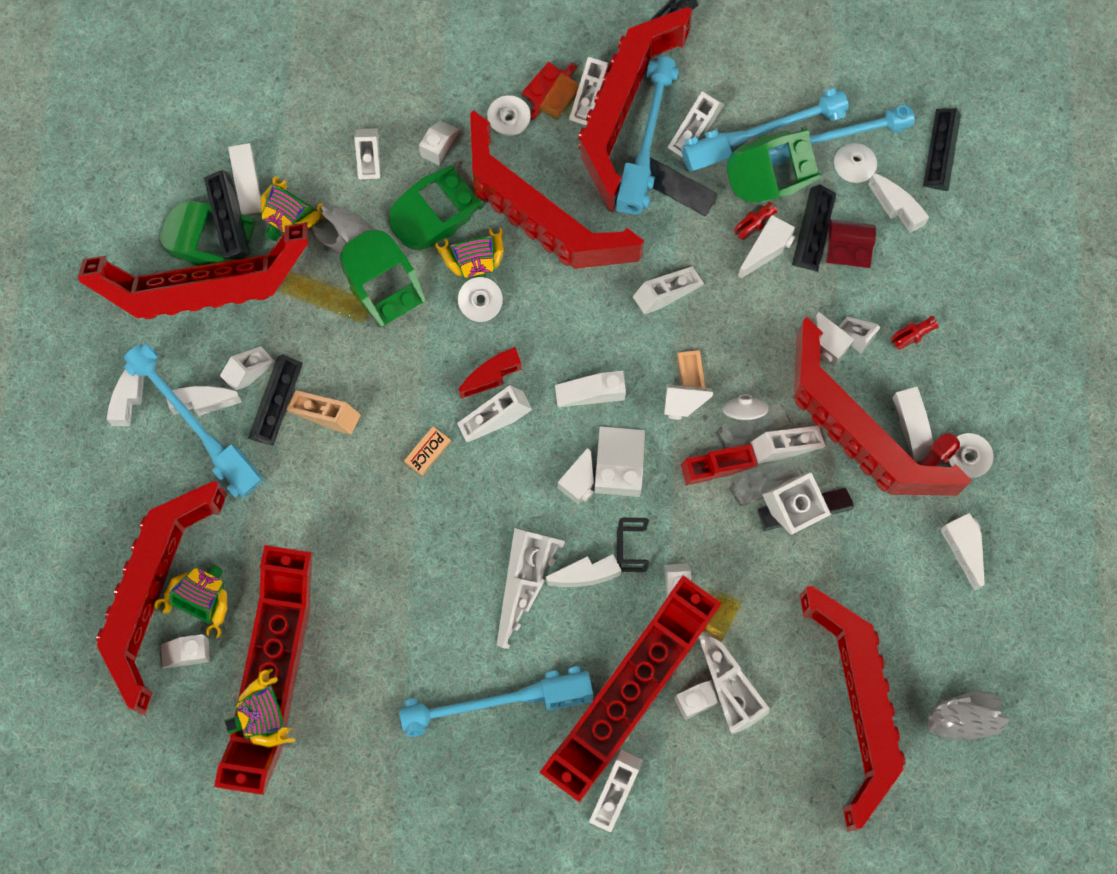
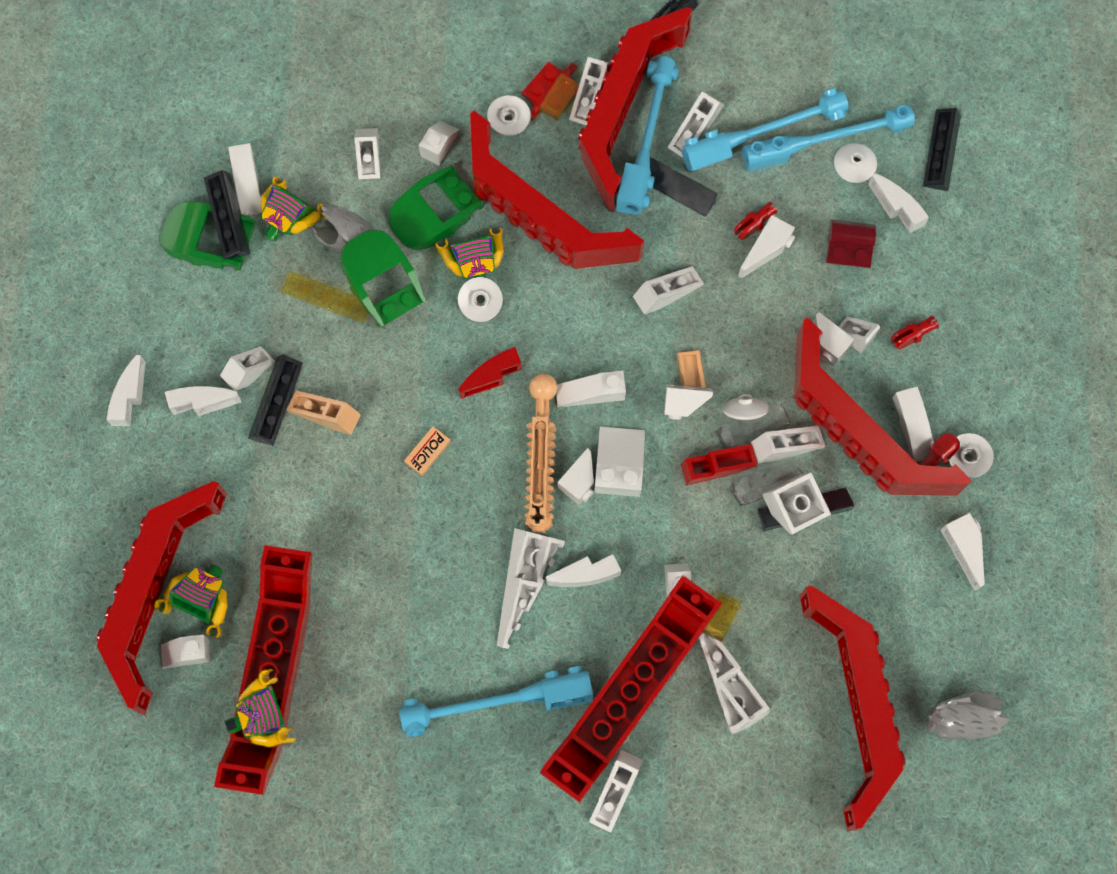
(199, 285): red slope -> none
(228, 461): medium azure bar -> none
(494, 414): white slope -> none
(543, 389): none -> light nougat gear
(620, 560): black piece -> none
(697, 699): white slope -> none
(752, 171): green slope -> none
(814, 228): black slope -> none

